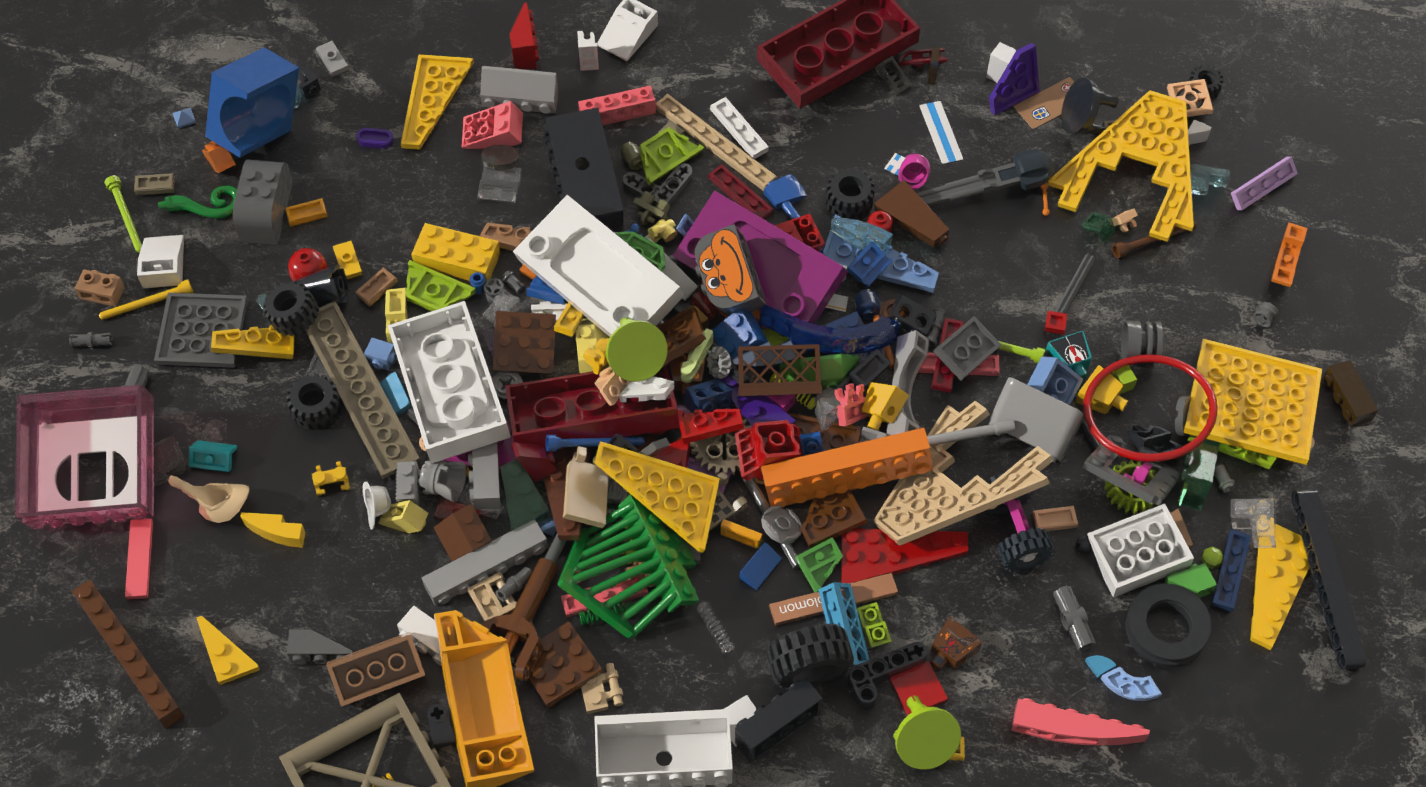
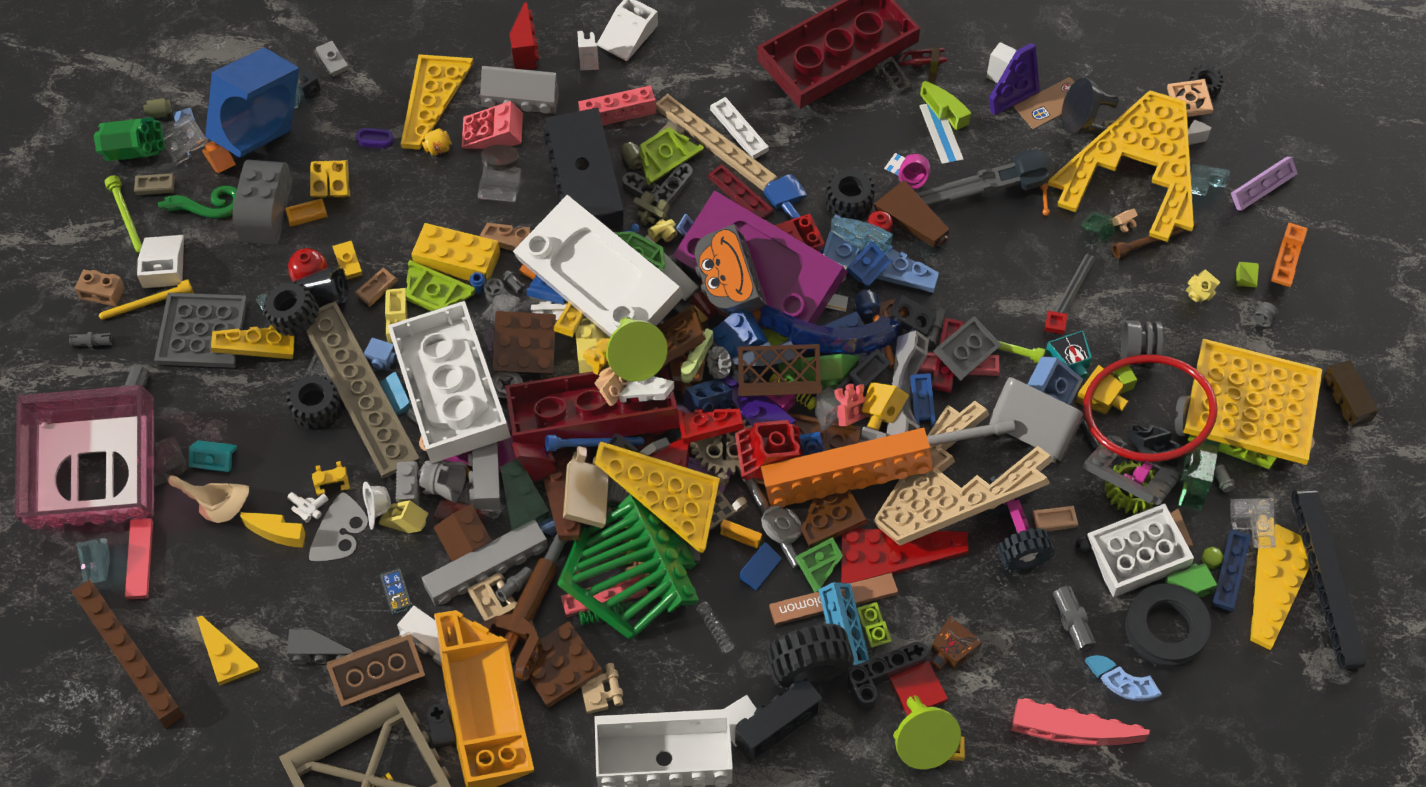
(94, 559): none -> clear light blue slope
(129, 139): none -> green brick
(158, 108): none -> olive brick
(183, 138): none -> clear slope
(307, 507): none -> white piece
(328, 534): none -> light grey piece
(334, 171): none -> yellow hips
(396, 591): none -> tile
(436, 142): none -> yellow head
(922, 398): none -> blue hinge
(945, 105): none -> lime slope
(1202, 286): none -> light yellow brick
(1247, 274): none -> lime slope

